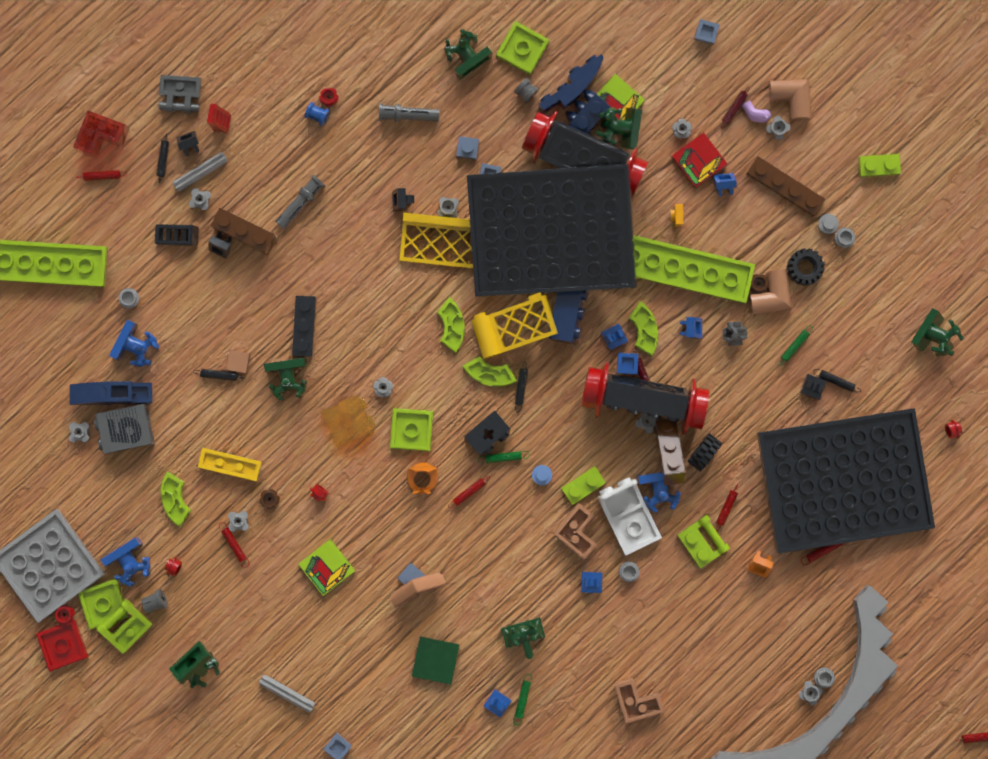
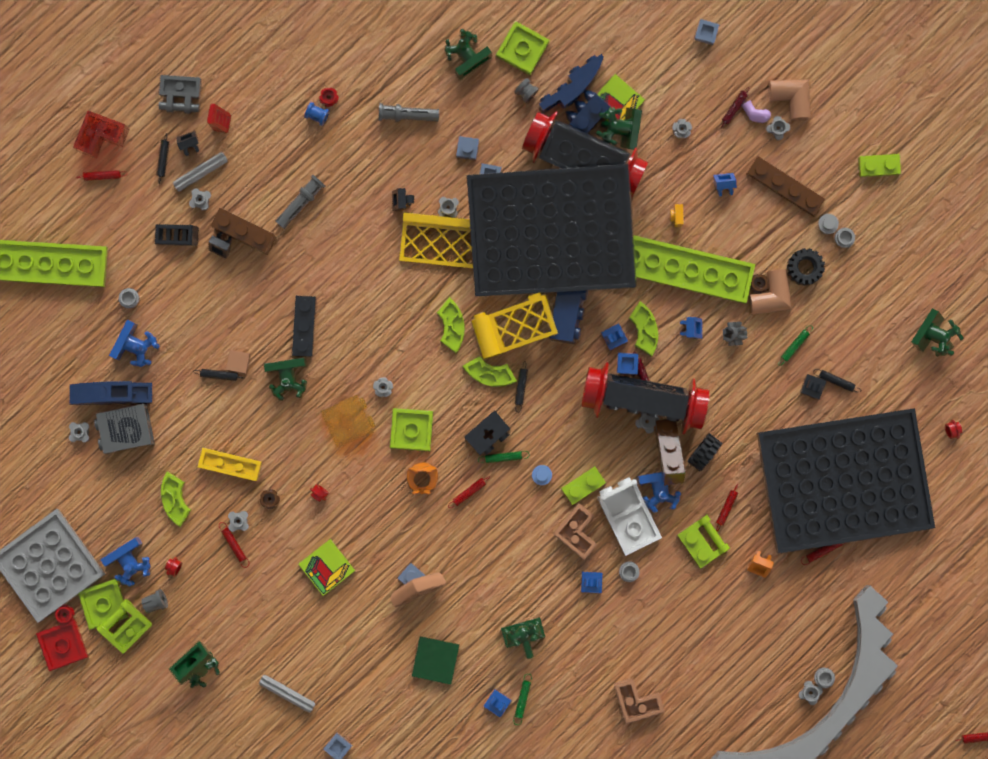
(699, 160): tile -> none

